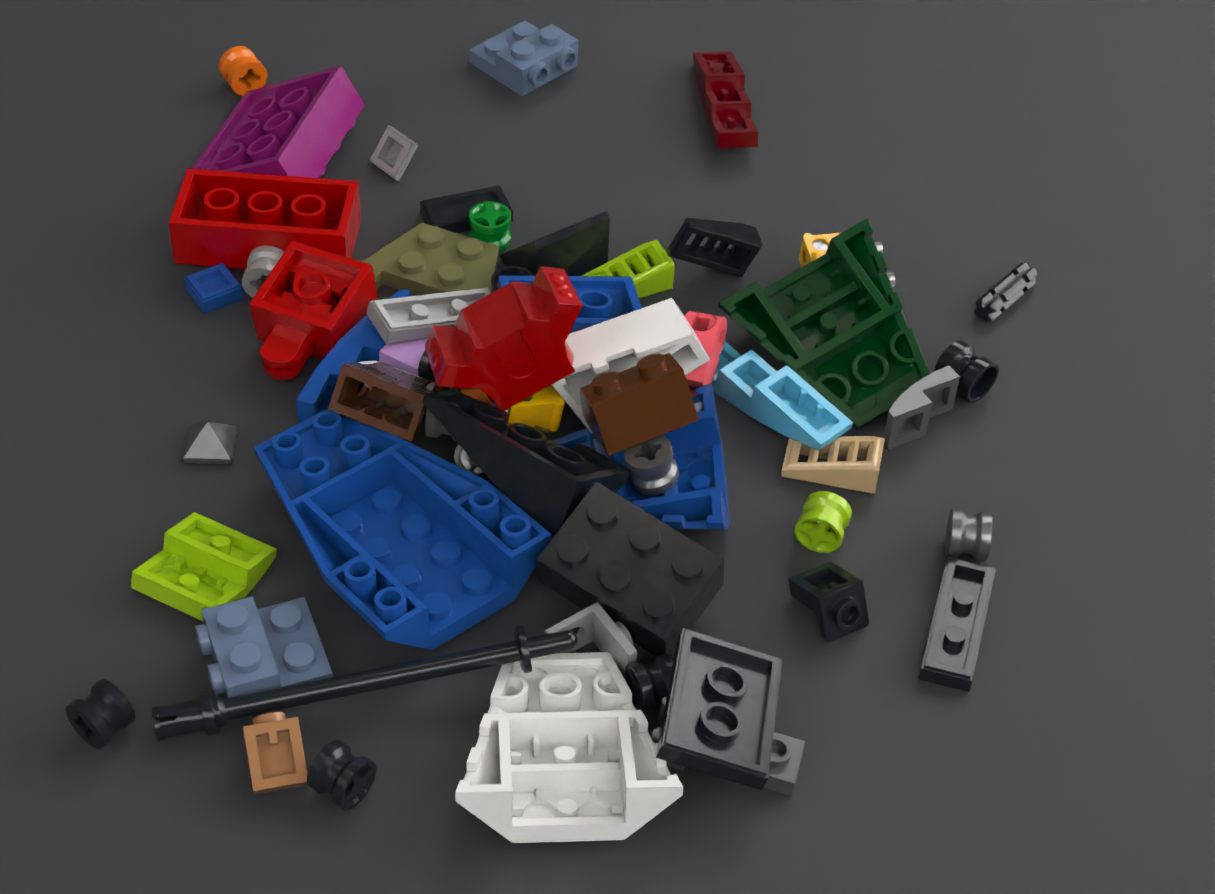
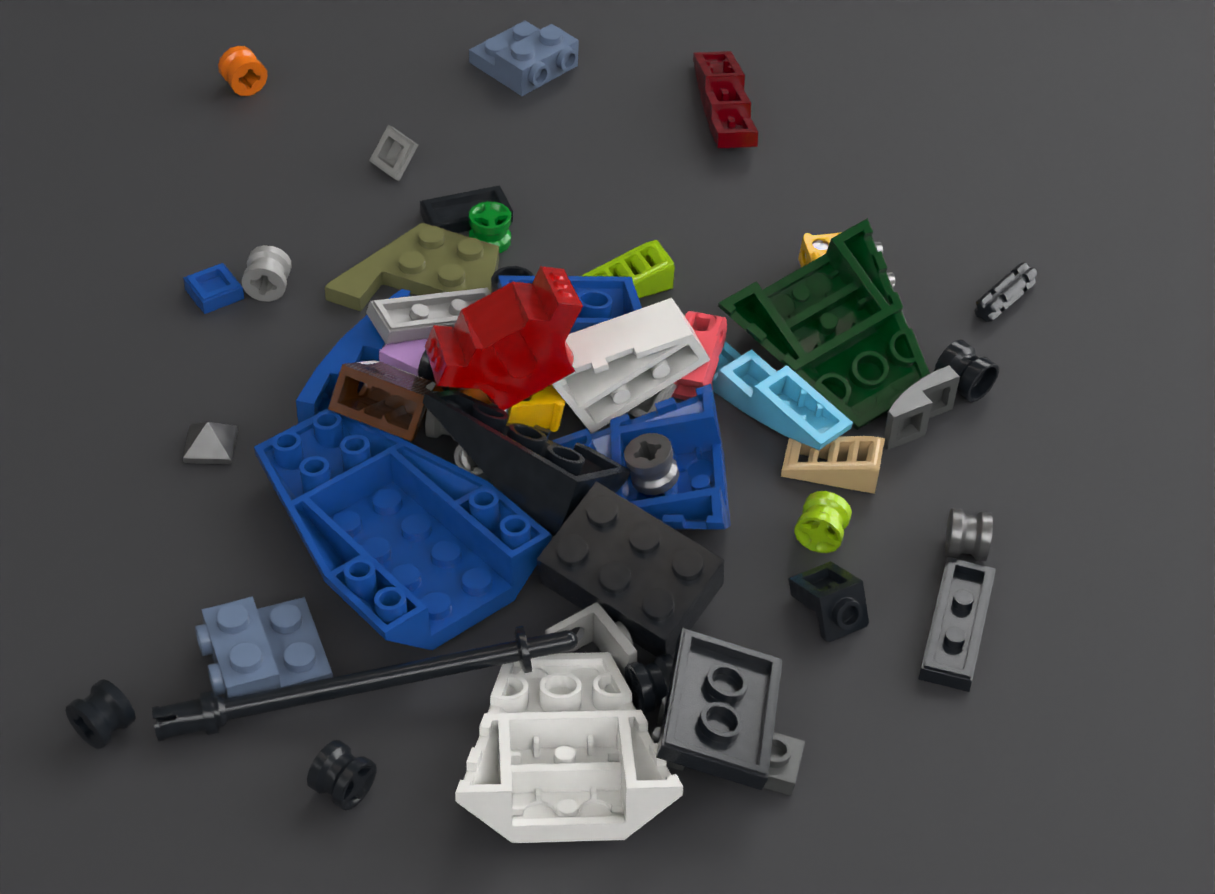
(203, 566): lime slope -> none
(231, 213): red brick -> none
(275, 753): medium nougat bracket -> none
(286, 127): magenta slope -> none
(308, 306): red brick -> none
(573, 248): black slope -> none
(638, 403): reddish brown slope -> none
(735, 261): black slope -> none

